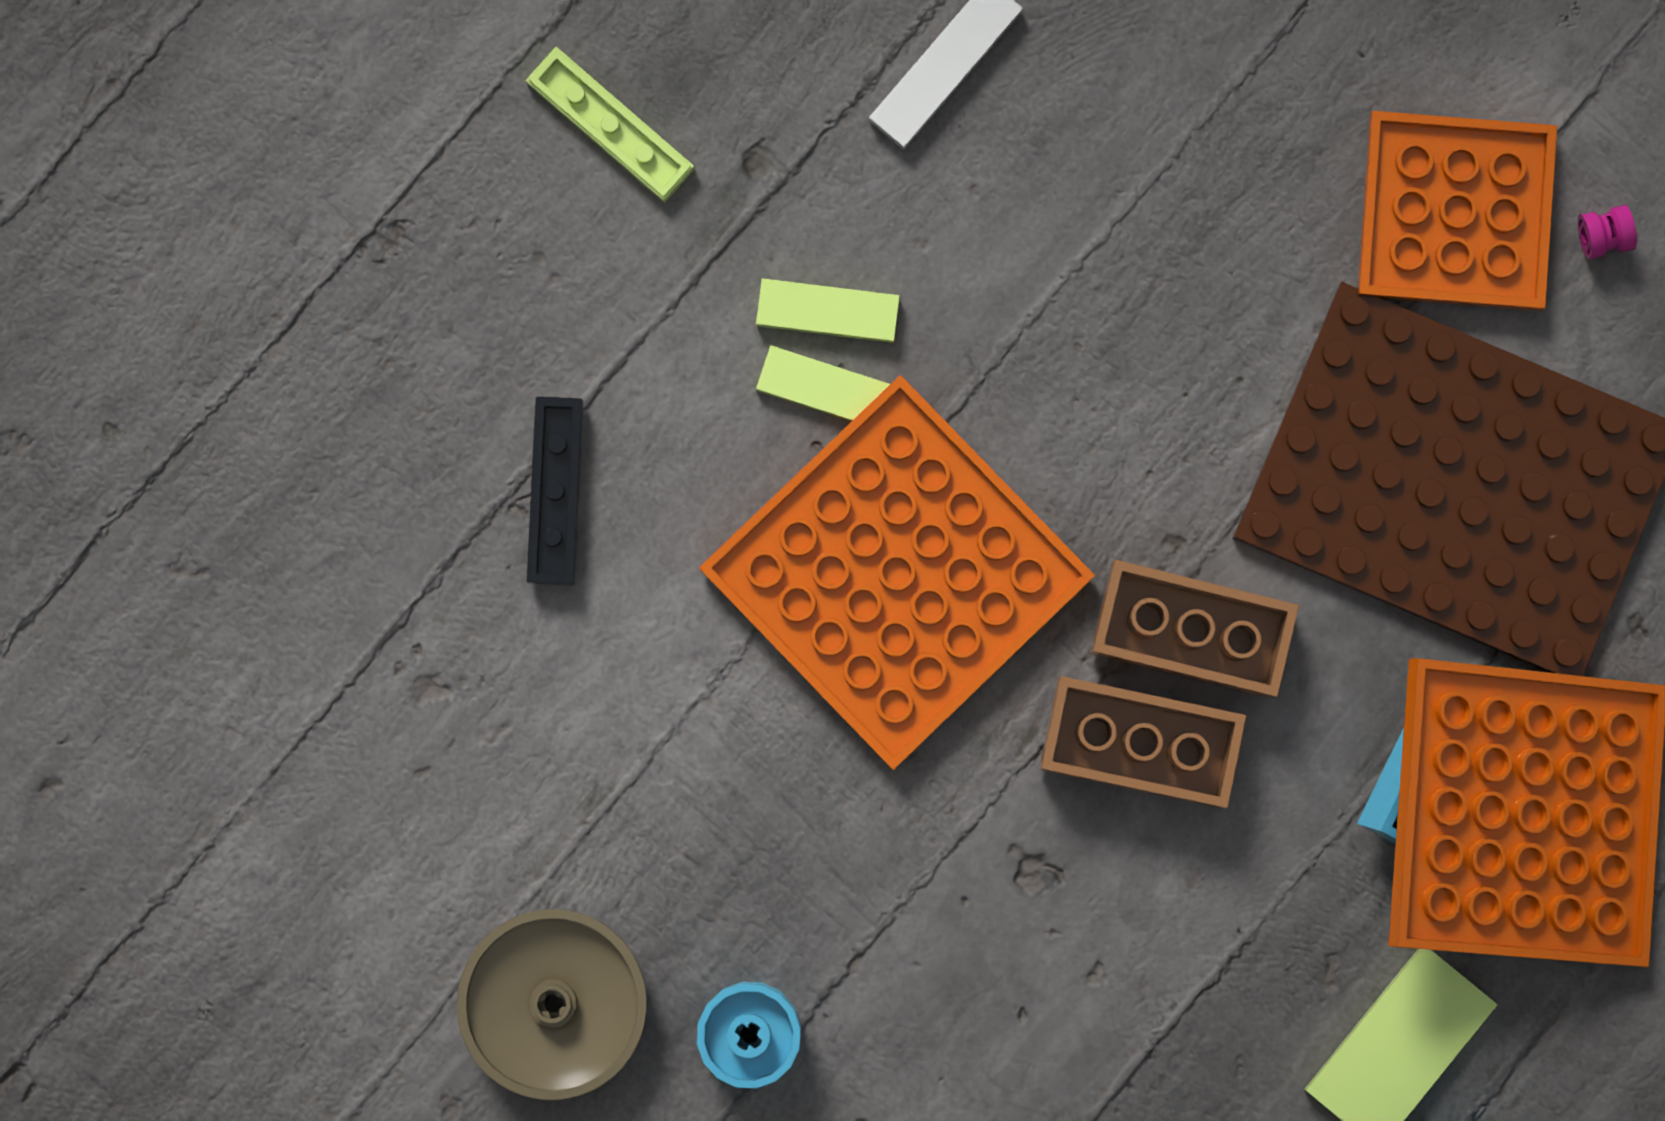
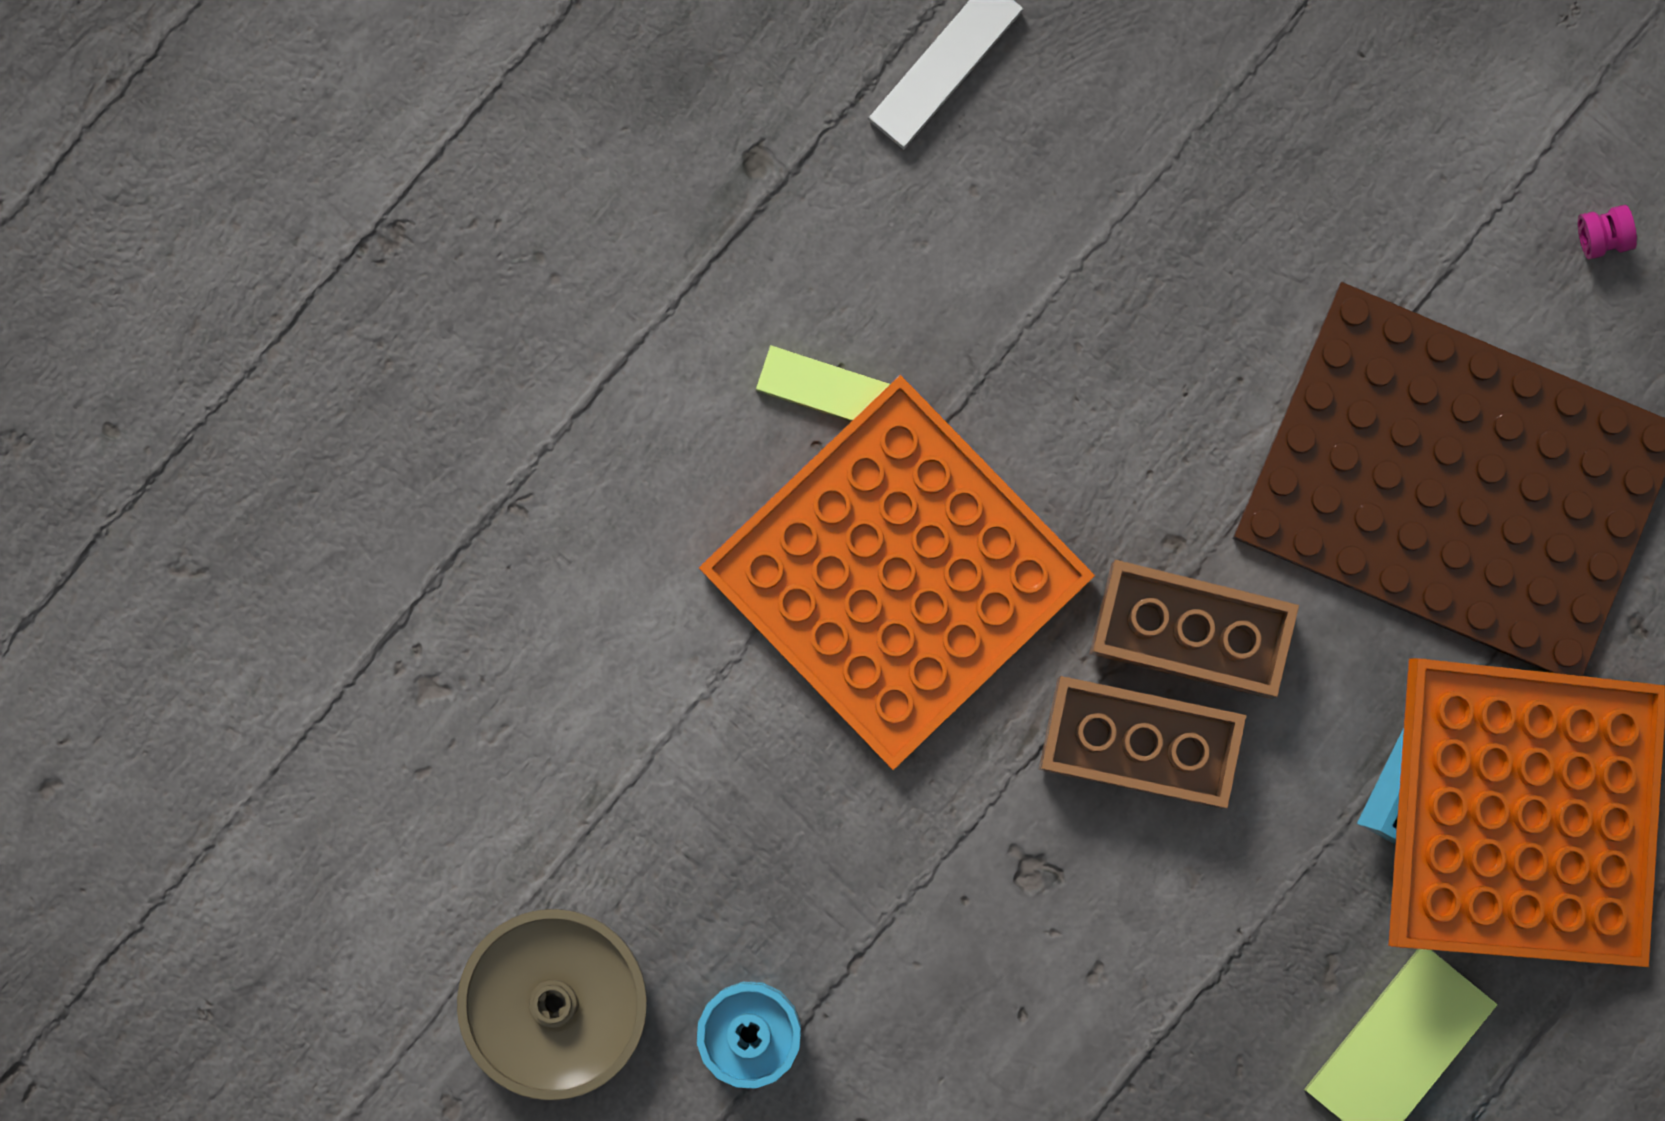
(555, 491): black plate -> none
(610, 124): yellowish green tile -> none
(827, 310): yellowish green tile -> none
(1457, 210): orange plate -> none

